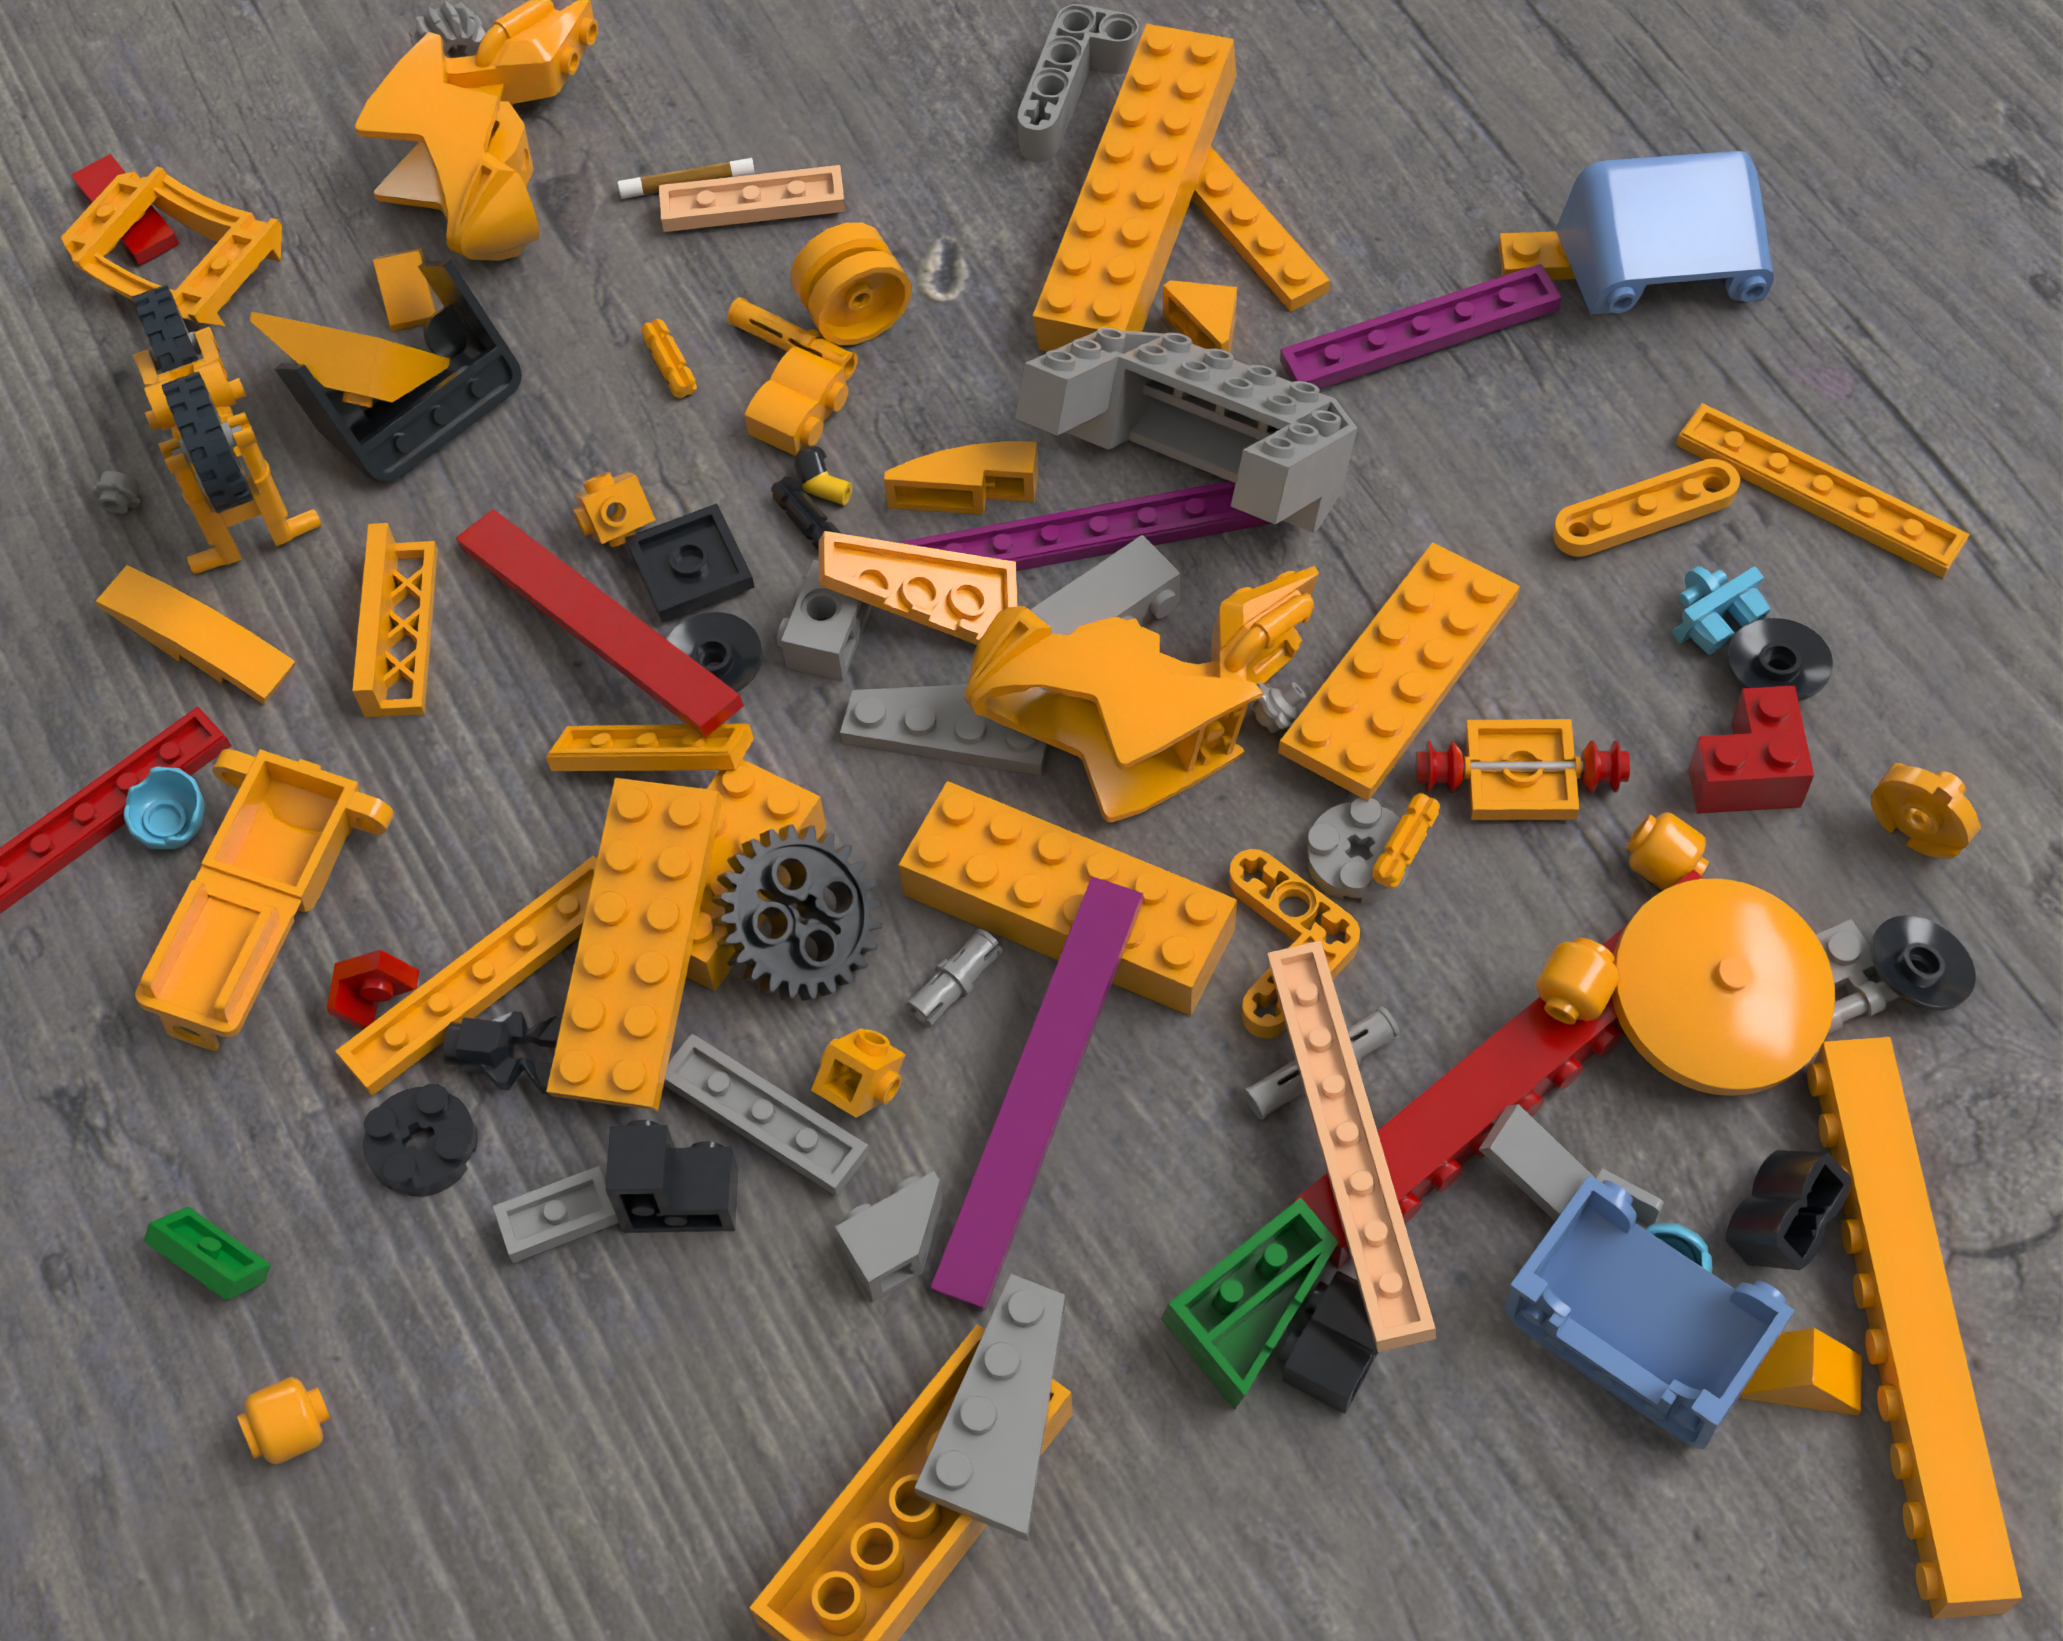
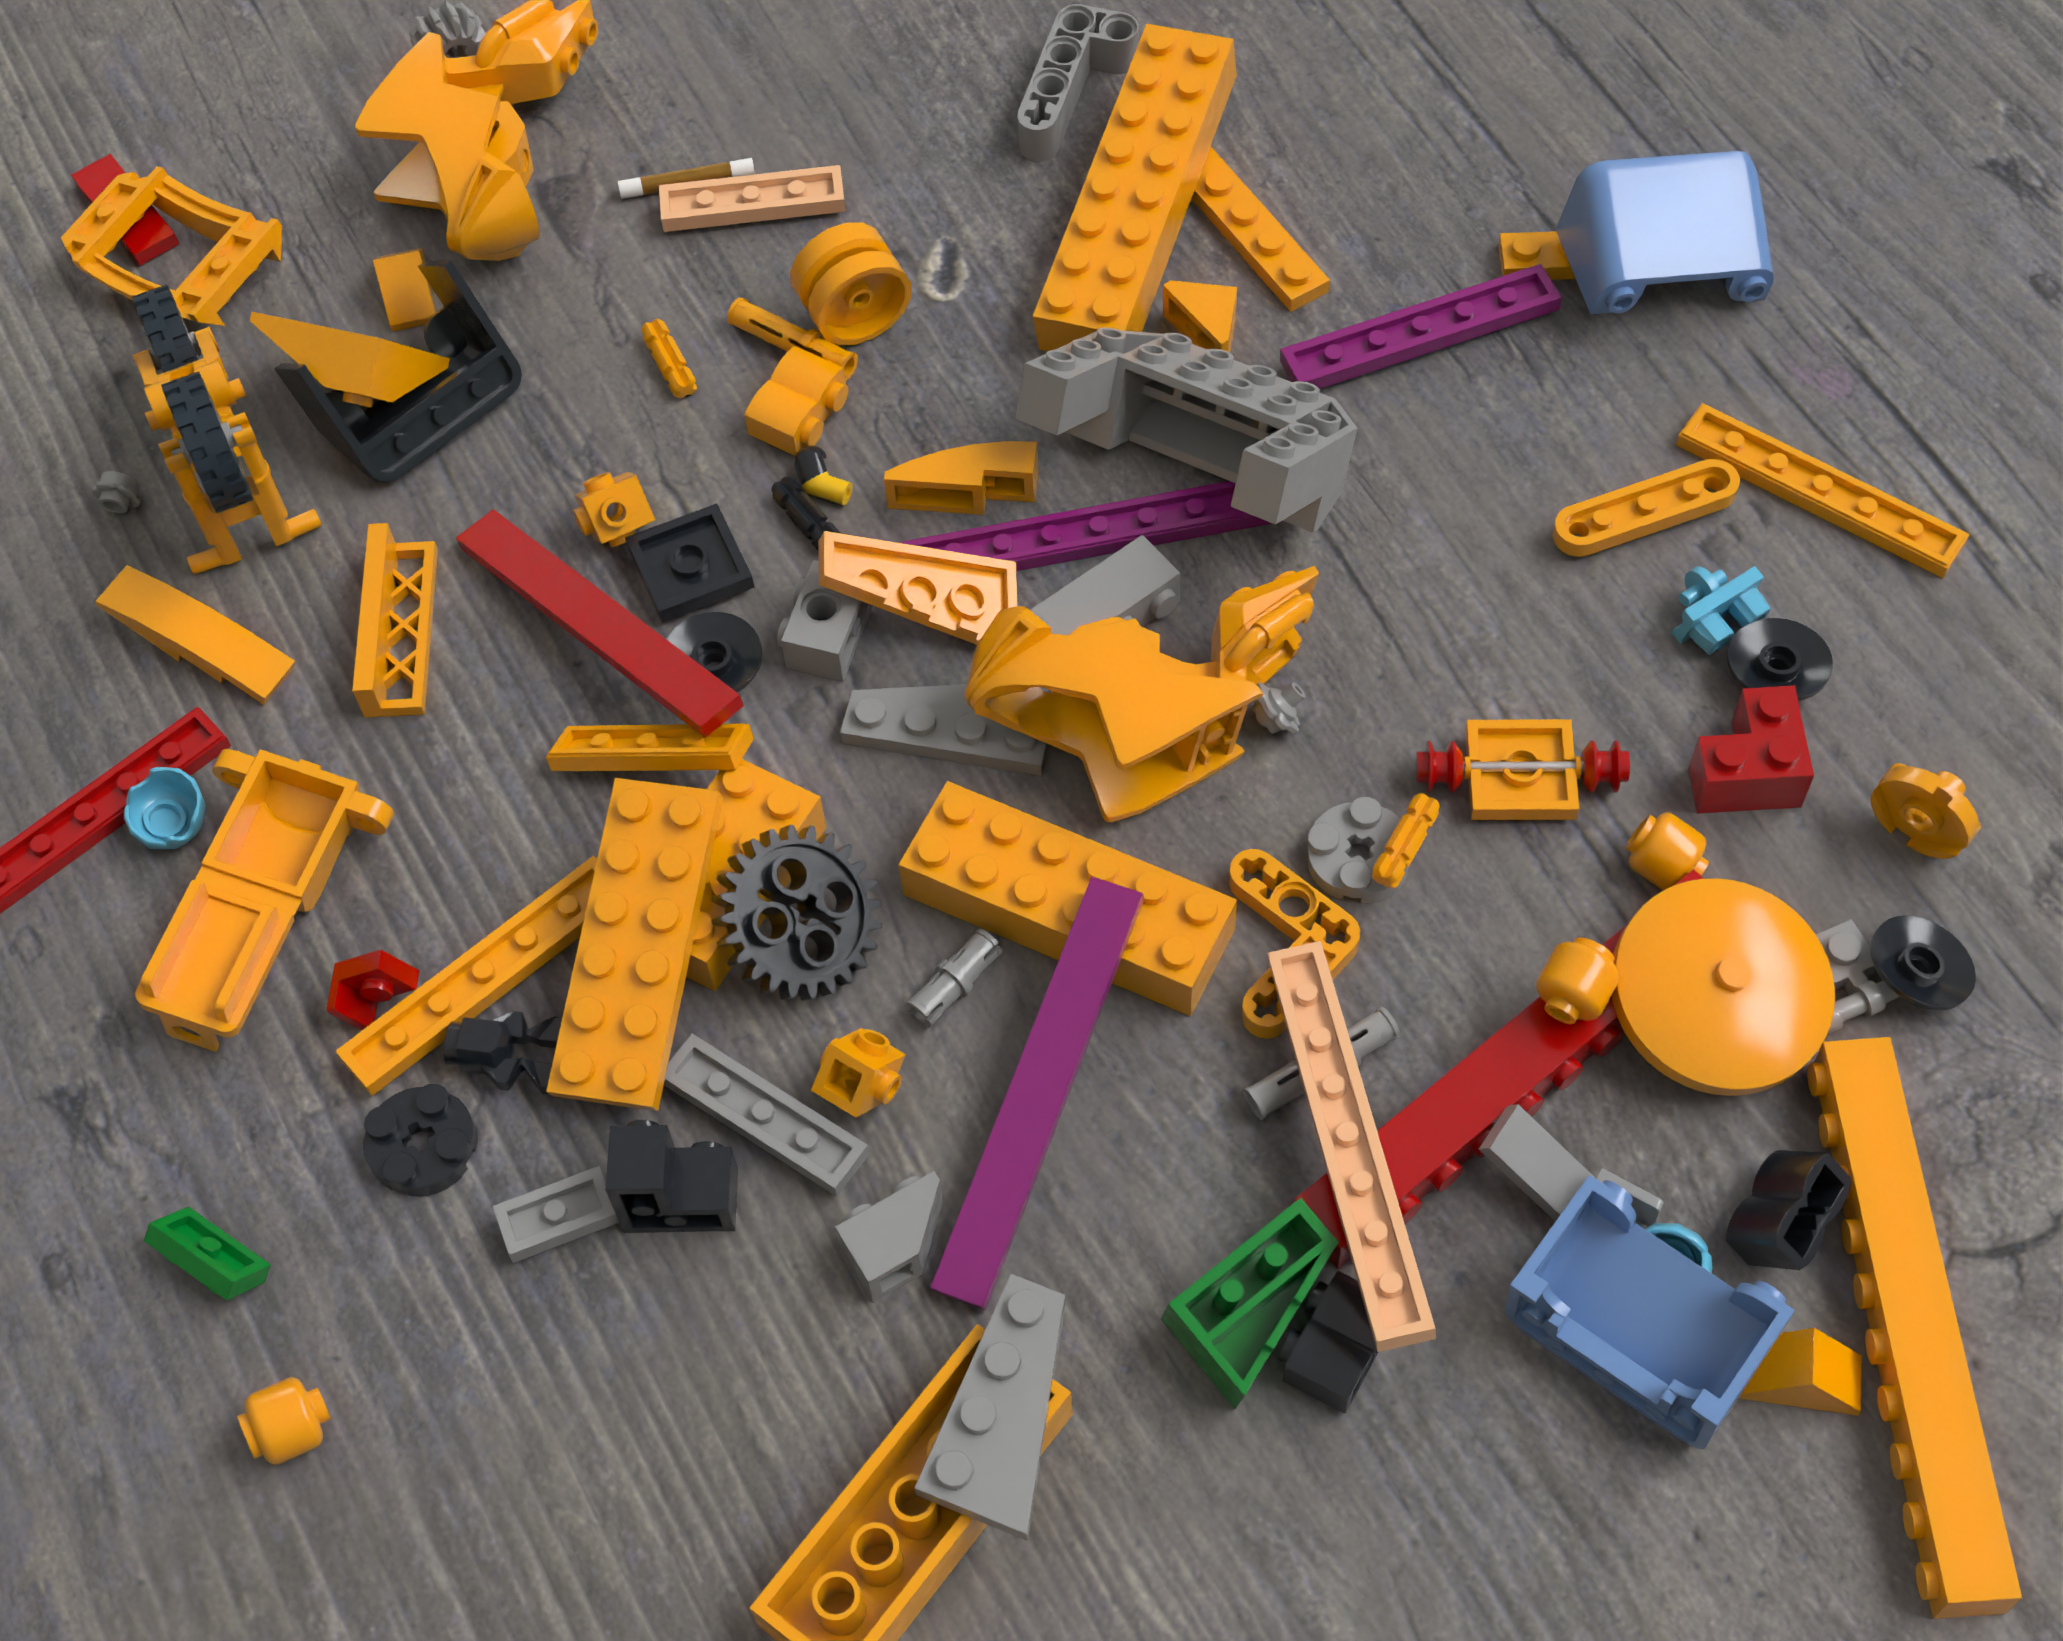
(1398, 671): light orange plate -> none

